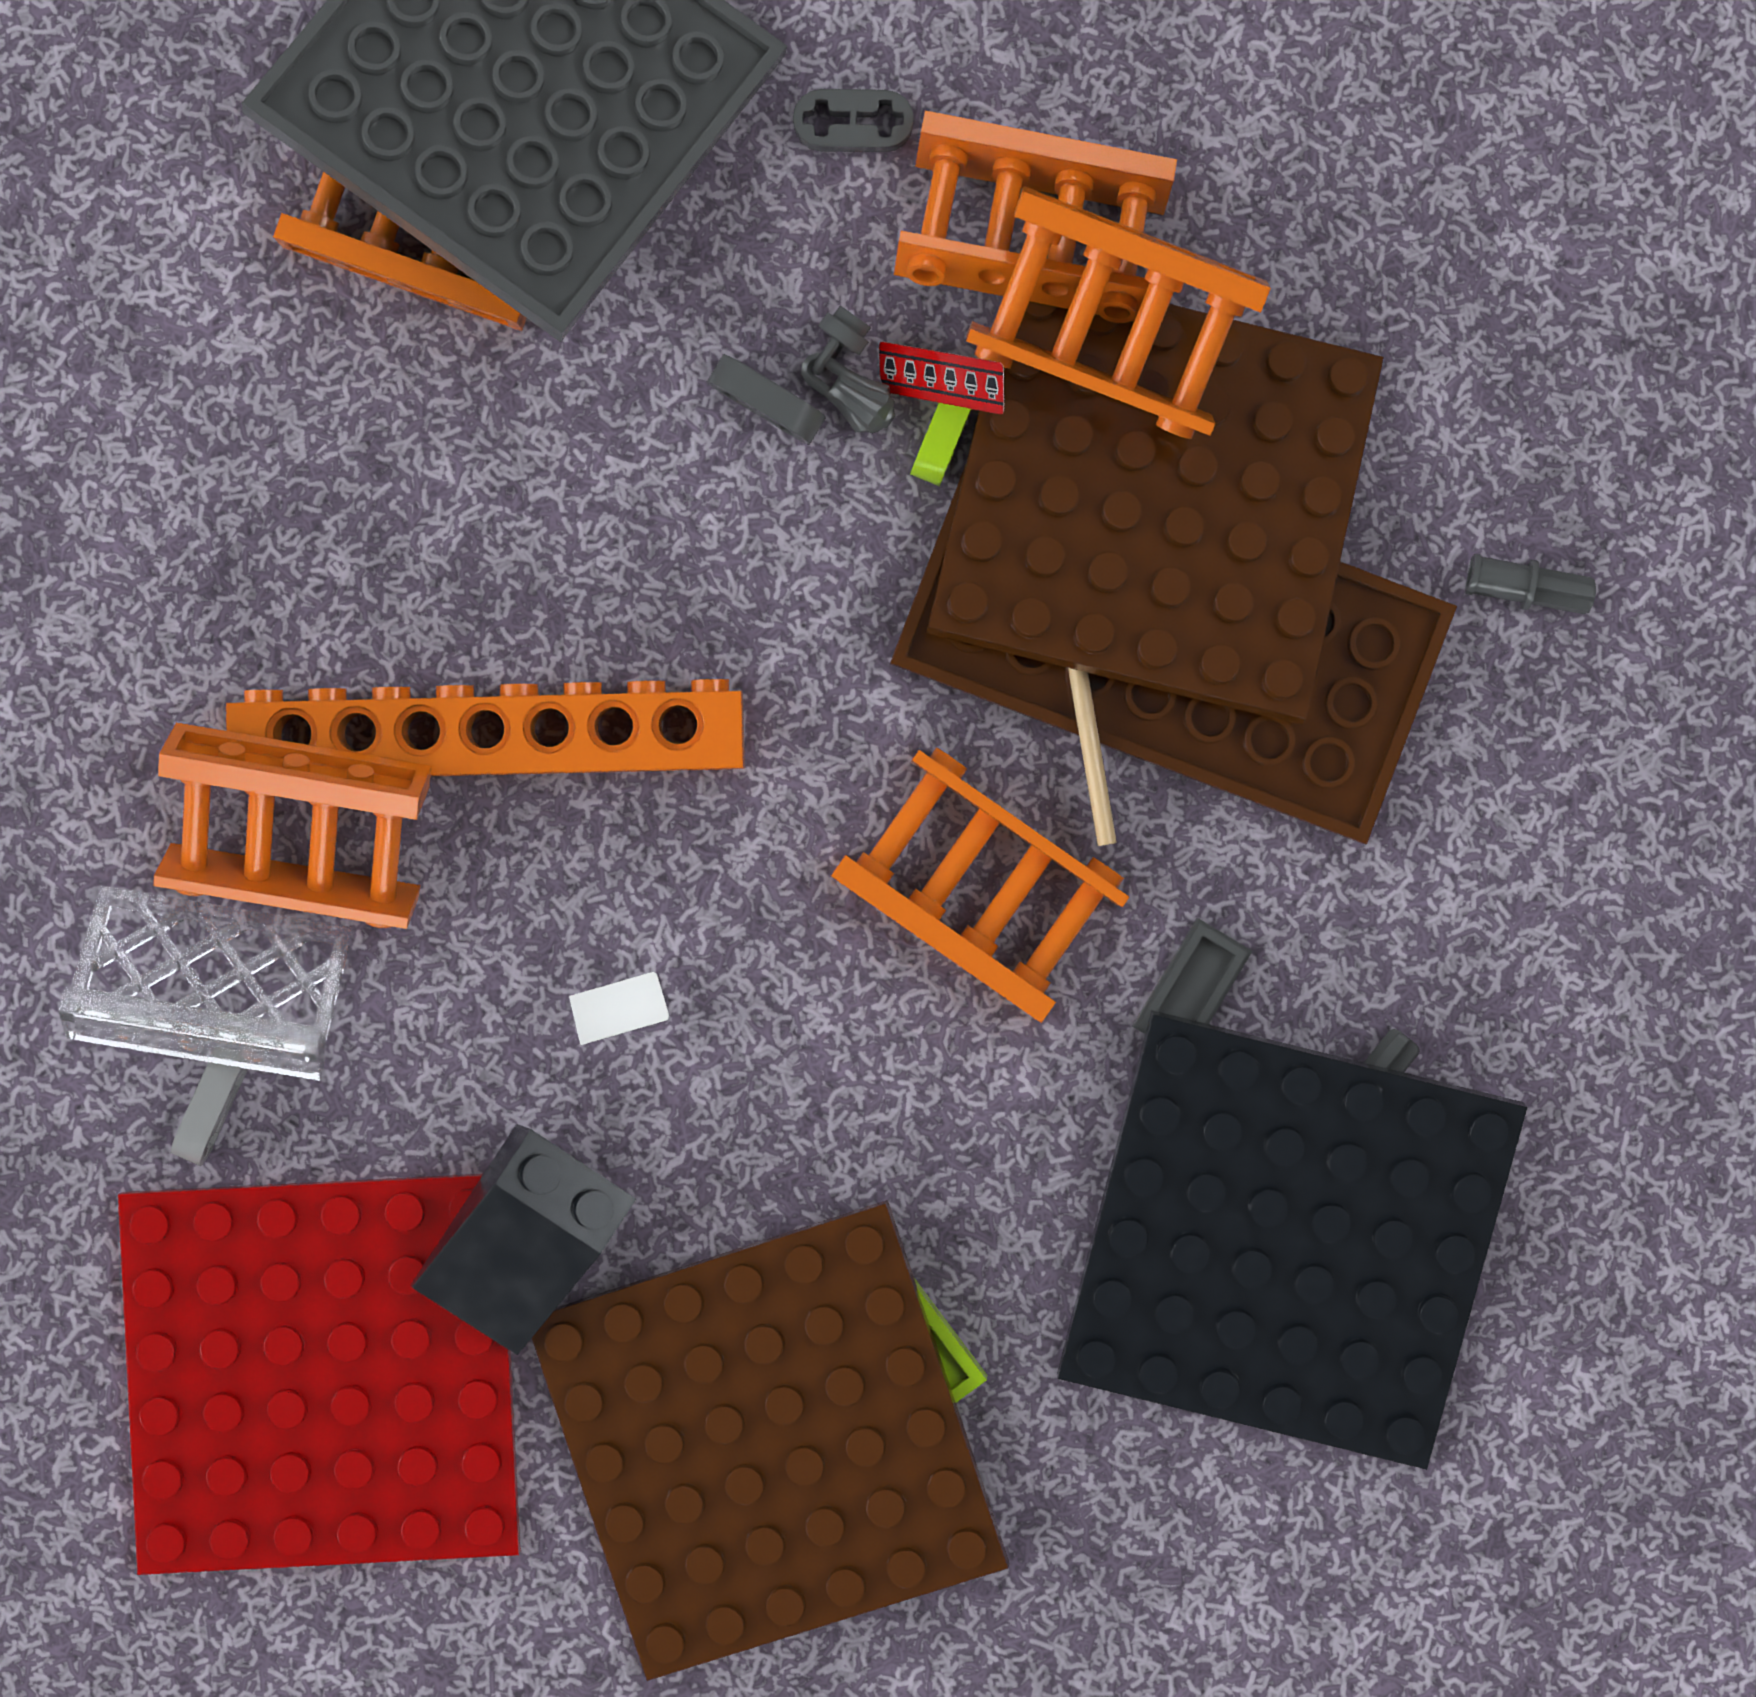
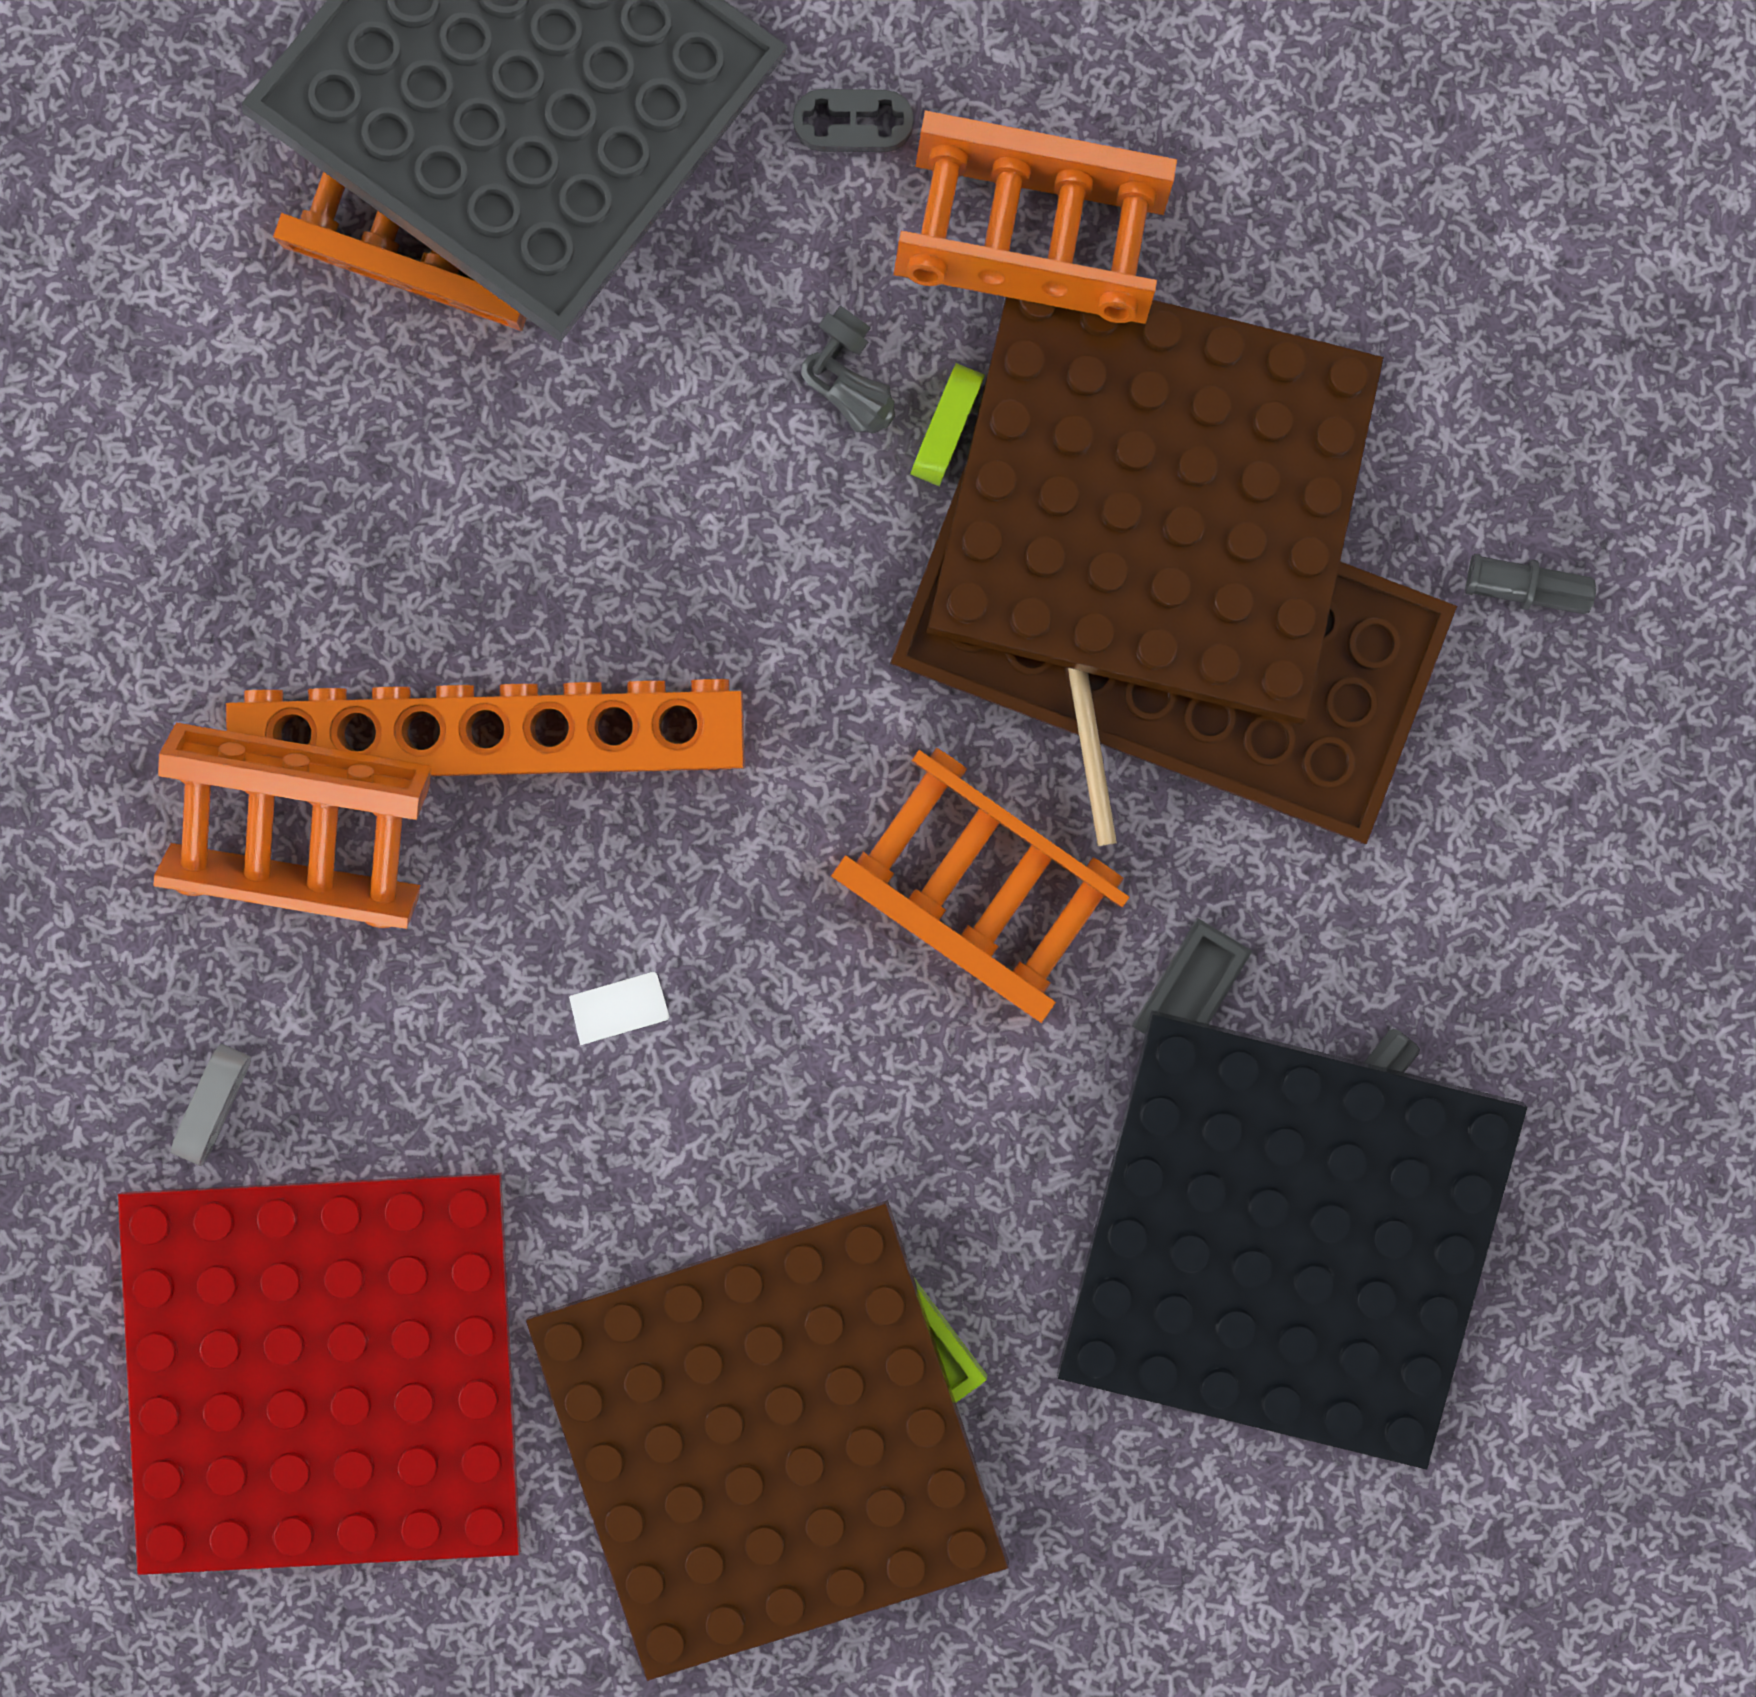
(194, 1031): clear fence -> none
(522, 1239): black slope -> none
(766, 399): dark grey beam -> none
(942, 377): red sticker -> none
(1167, 272): orange fence -> none

